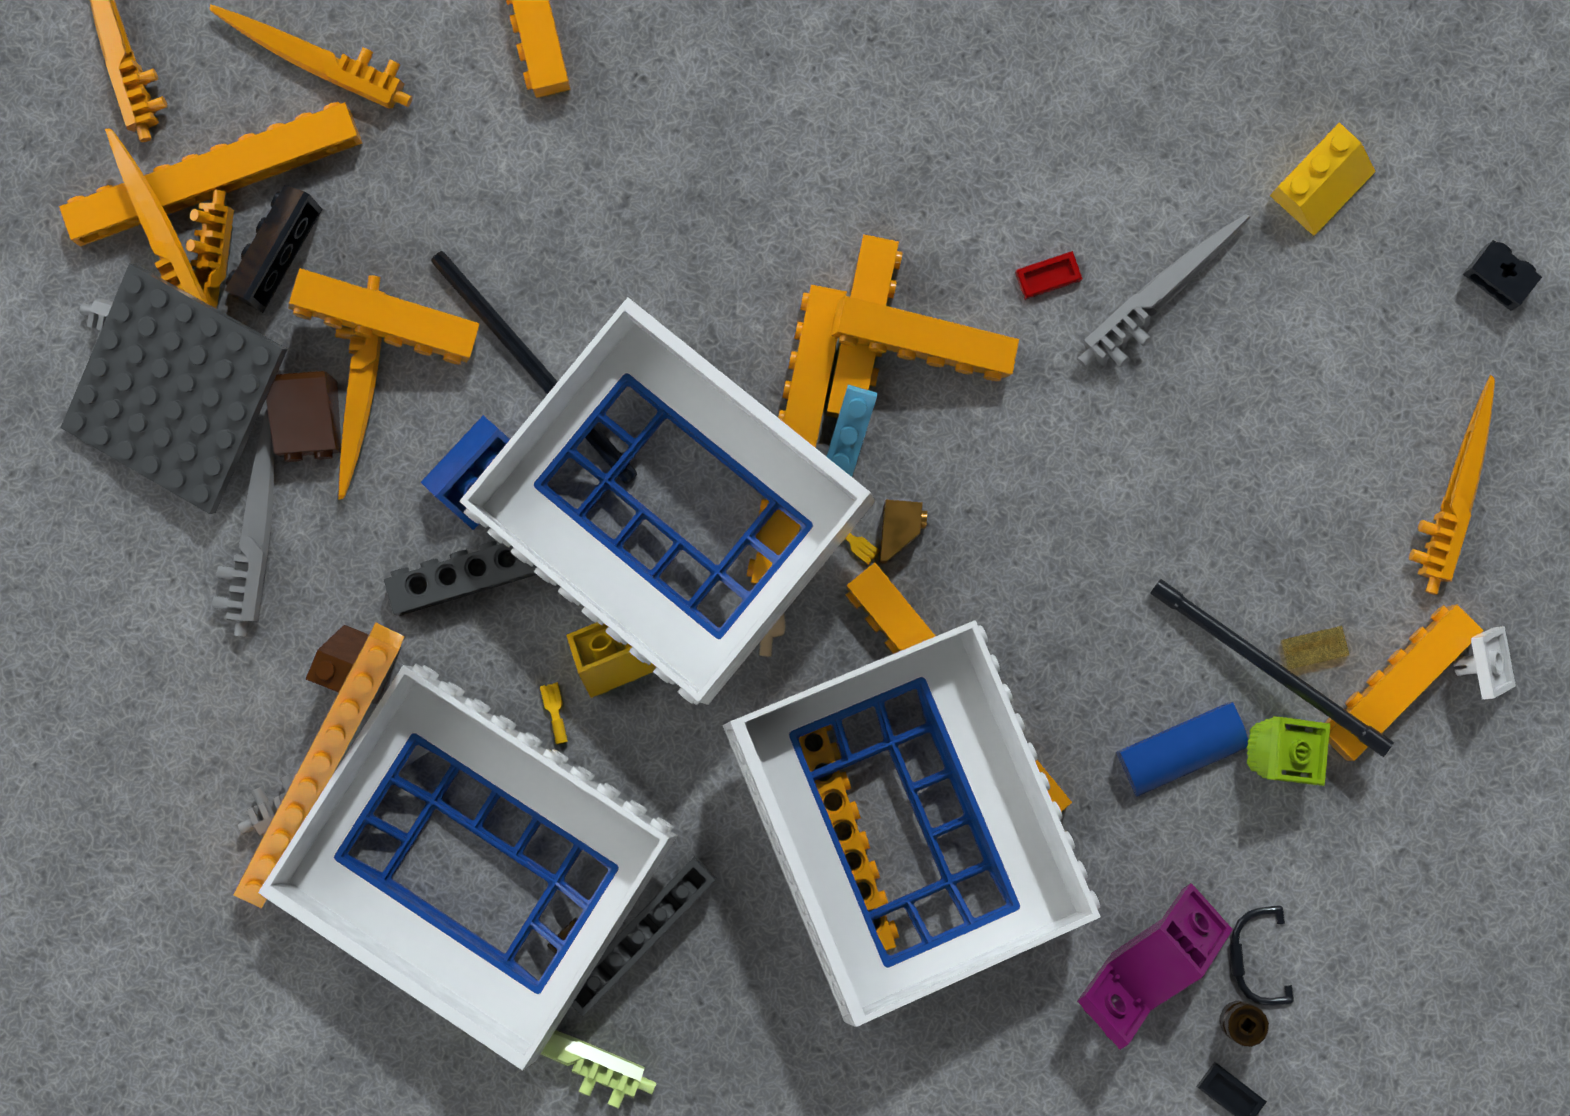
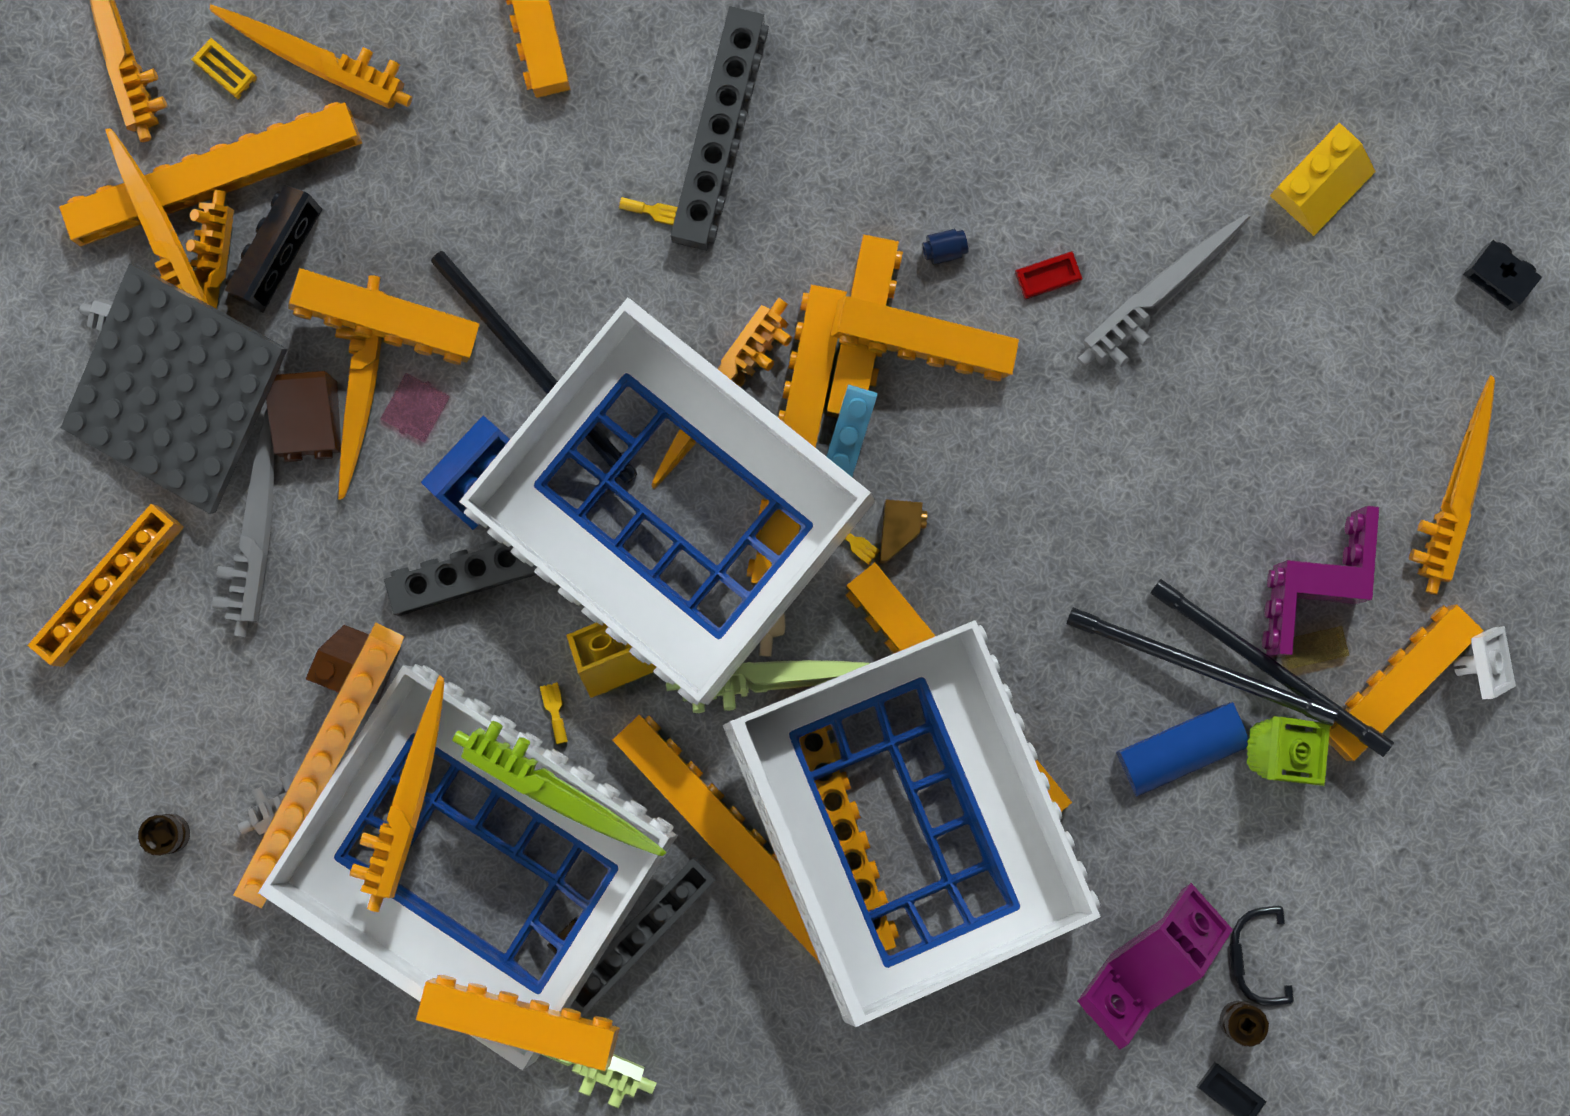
(105, 586): none -> light orange brick
(163, 834): none -> dark brown wheel
(242, 84): none -> yellow tile
(396, 835): none -> light orange piece
(415, 407): none -> clear pink piece
(518, 1023): none -> light orange brick
(541, 785): none -> lime piece
(659, 212): none -> yellow piece
(712, 819): none -> light orange brick
(738, 360): none -> light orange piece
(739, 25): none -> dark grey brick
(776, 676): none -> yellowish green piece
(945, 246): none -> dark blue brick
(1309, 707): none -> black piece
(1321, 581): none -> magenta bracket

